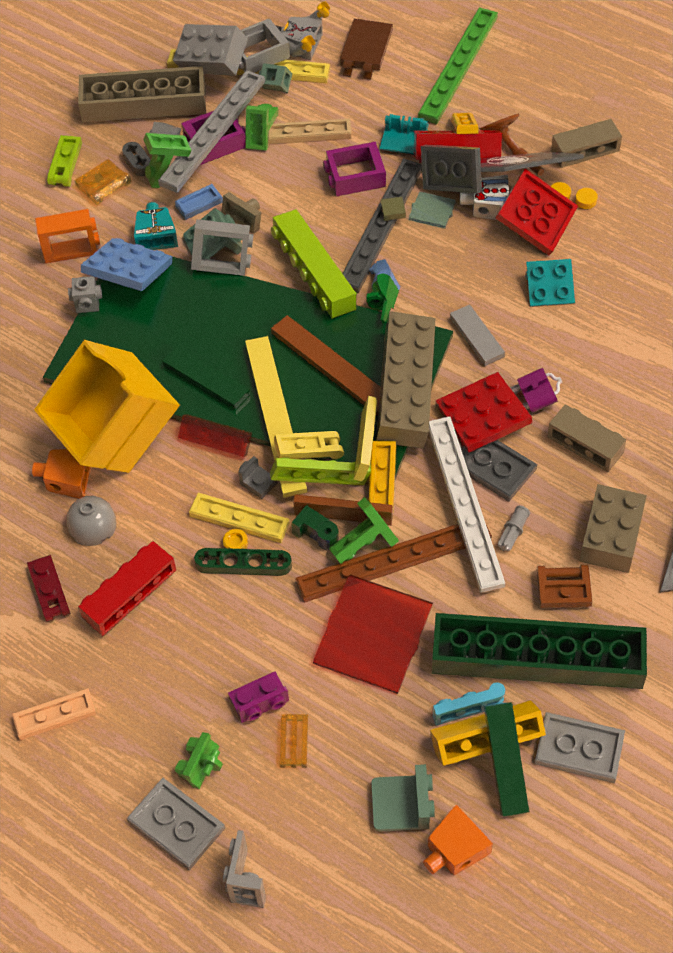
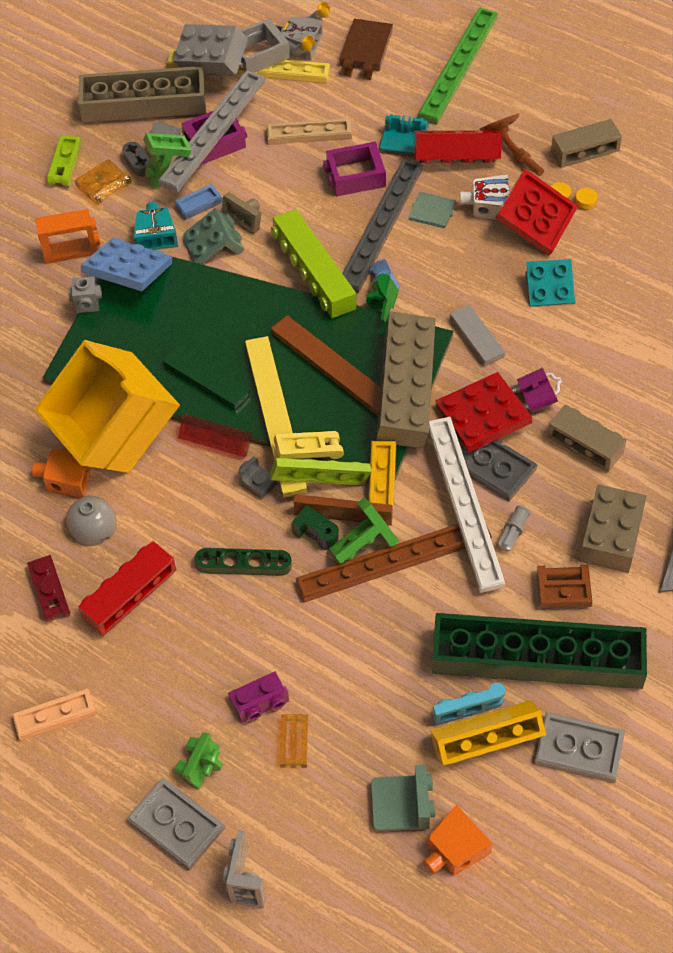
(221, 229): light grey window -> none
(235, 539): yellow tile -> none
(239, 517): light yellow tile -> none
(258, 123): bright green bracket -> none
(281, 75): sand green brick -> none
(365, 439): light yellow tile -> none
(373, 633): clear red piece -> none
(393, 208): olive tile -> none
(461, 167): dark grey piece -> none
(464, 123): yellow tile -> none
(506, 759): dark green tile -> none

